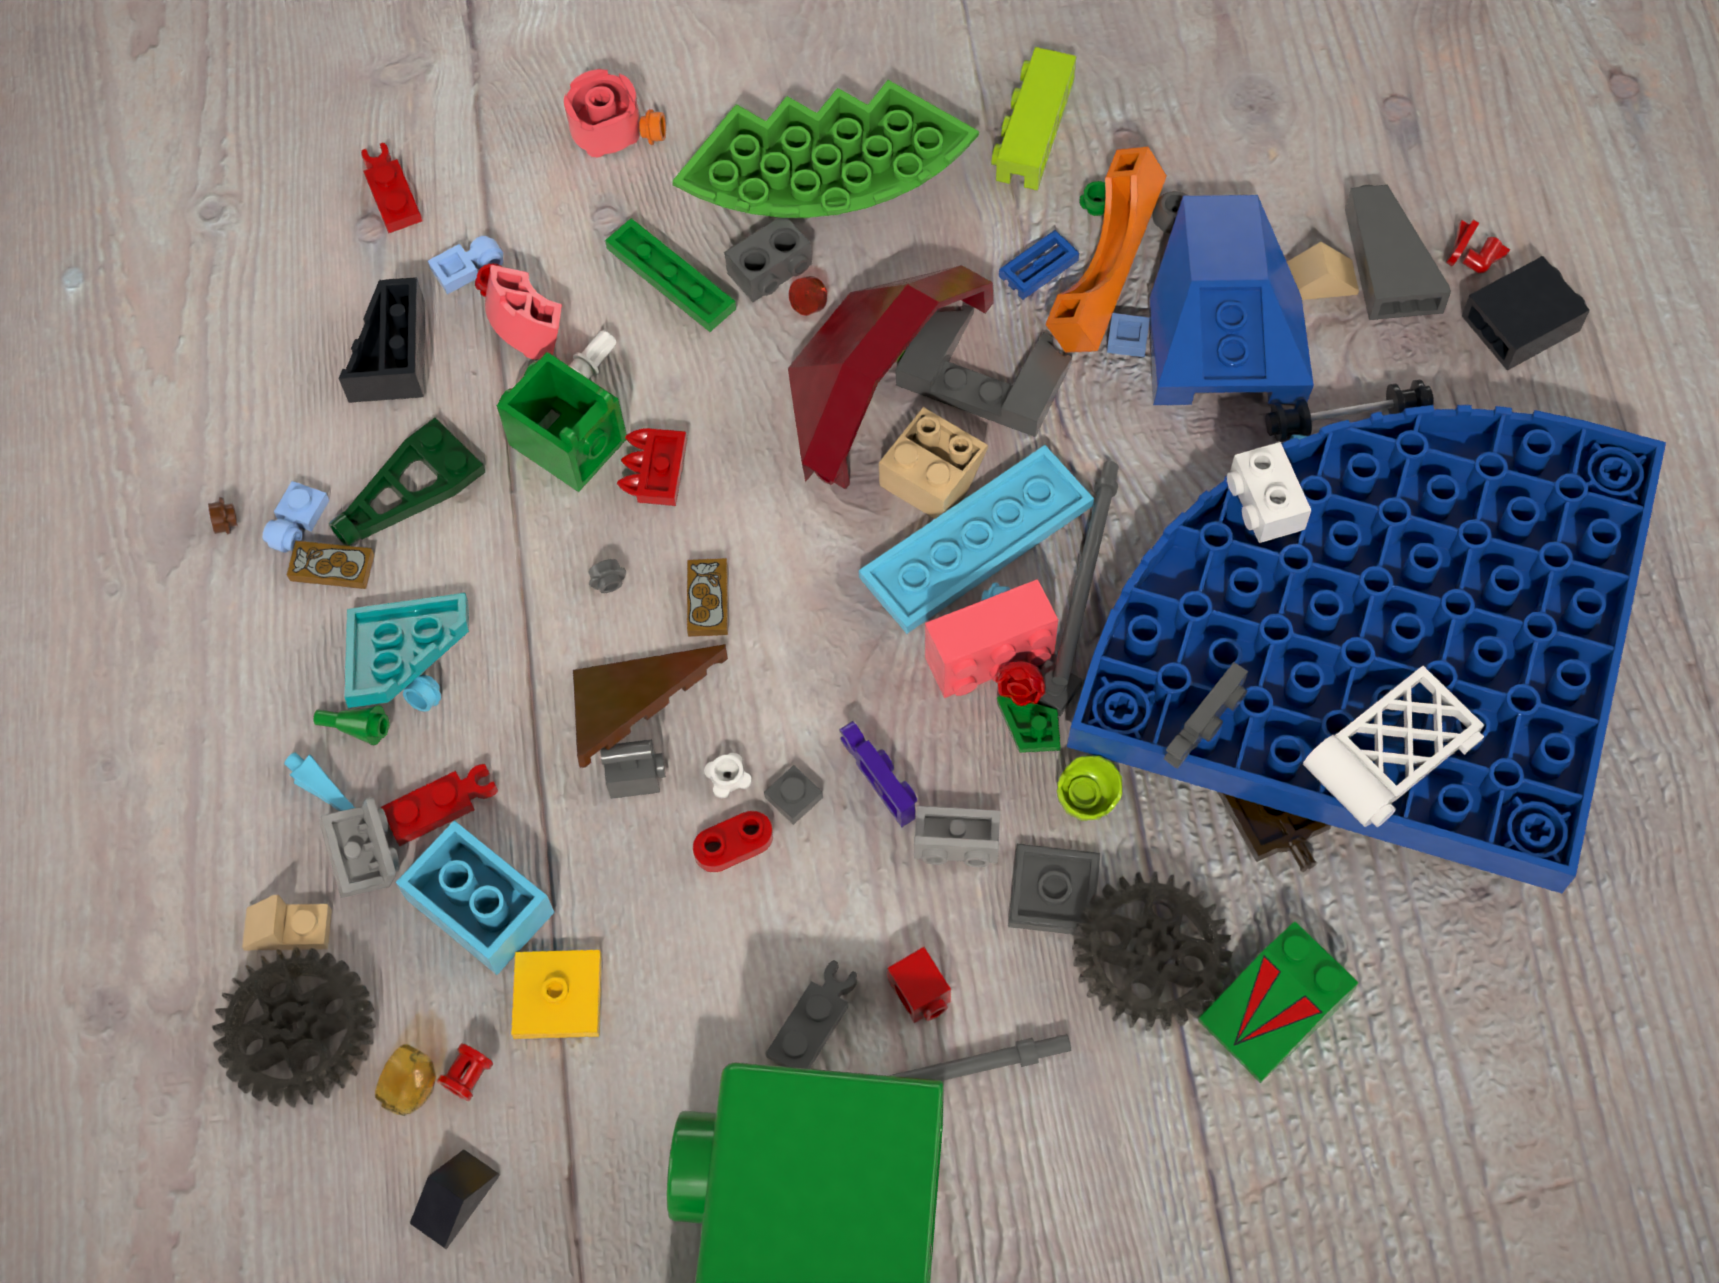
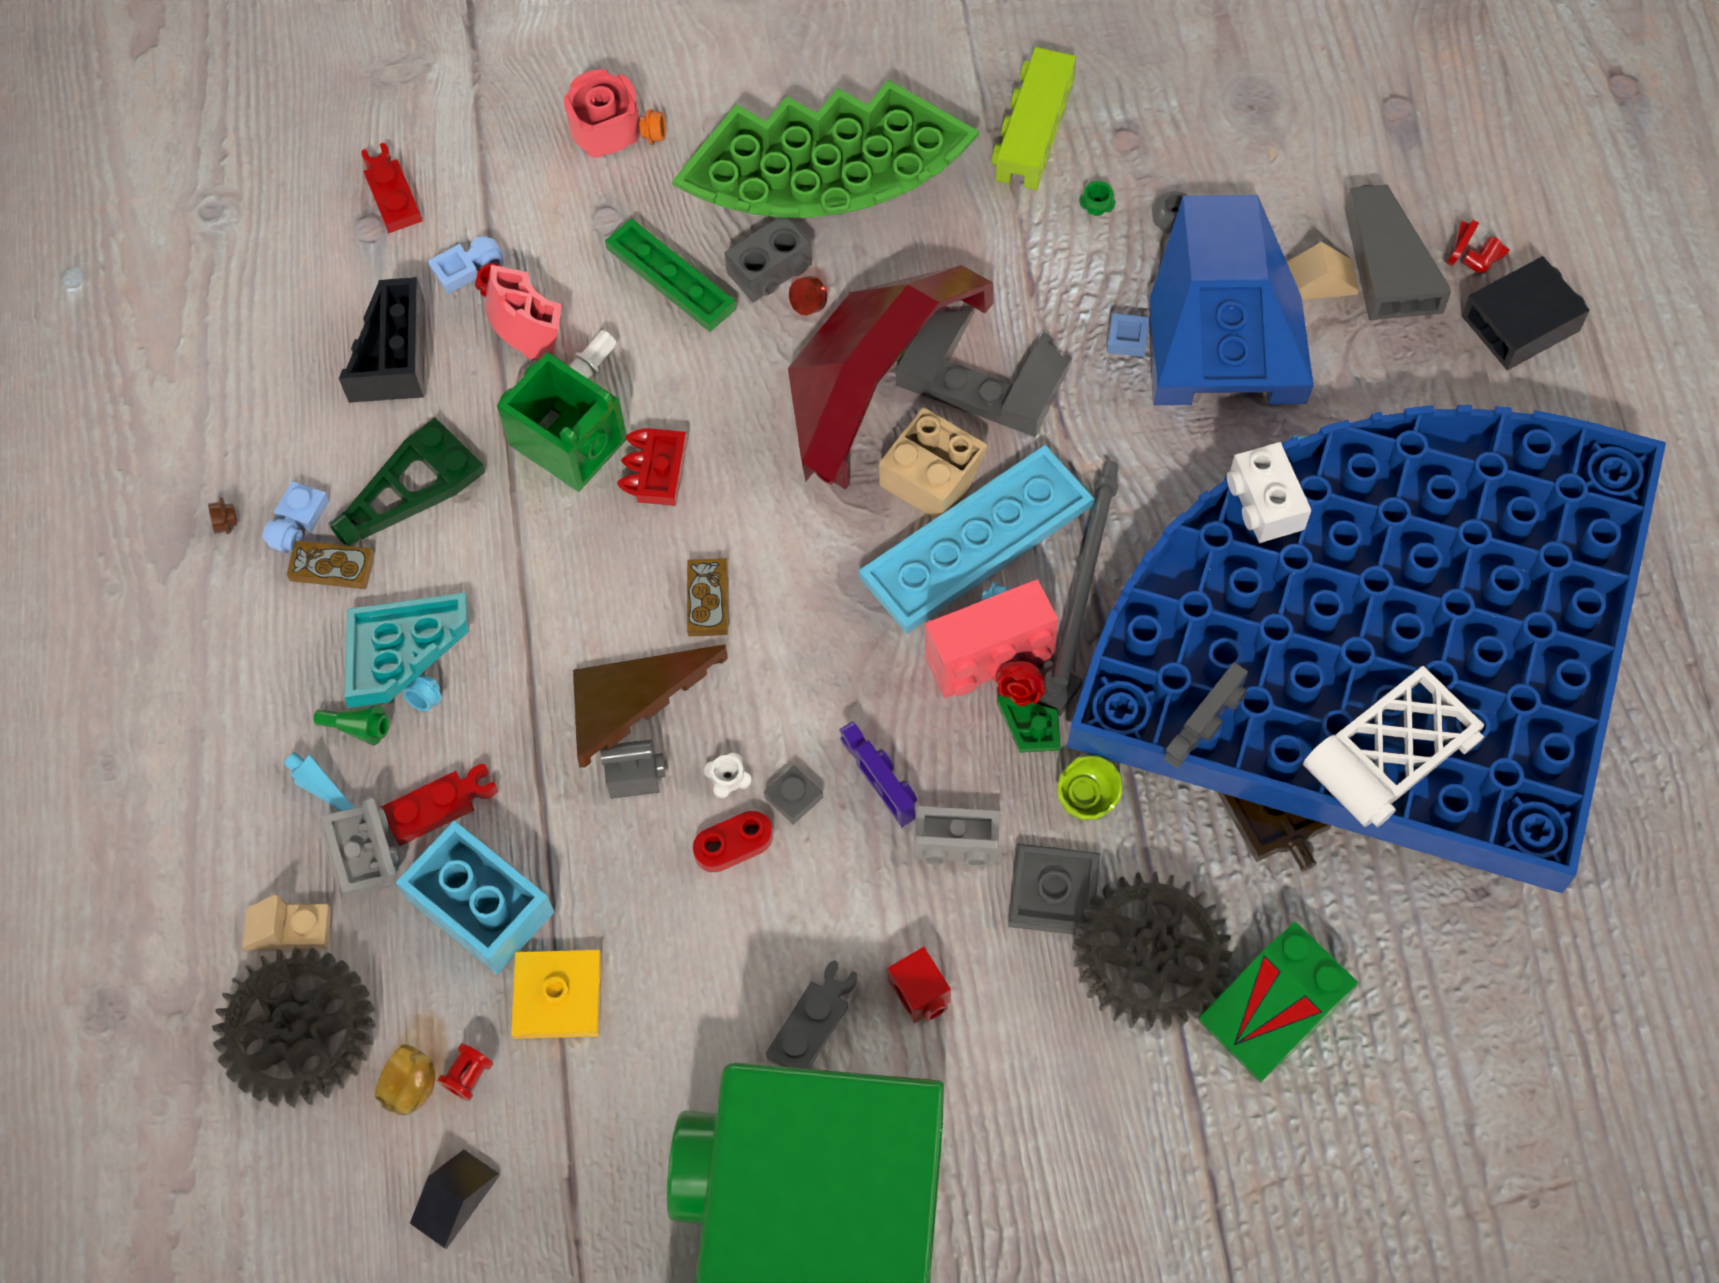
(606, 576): dark grey plate -> none
(1025, 1052): dark grey bar -> none
(1045, 274): blue tile -> none
(1085, 309): orange arch -> none
(1281, 421): black axle -> none

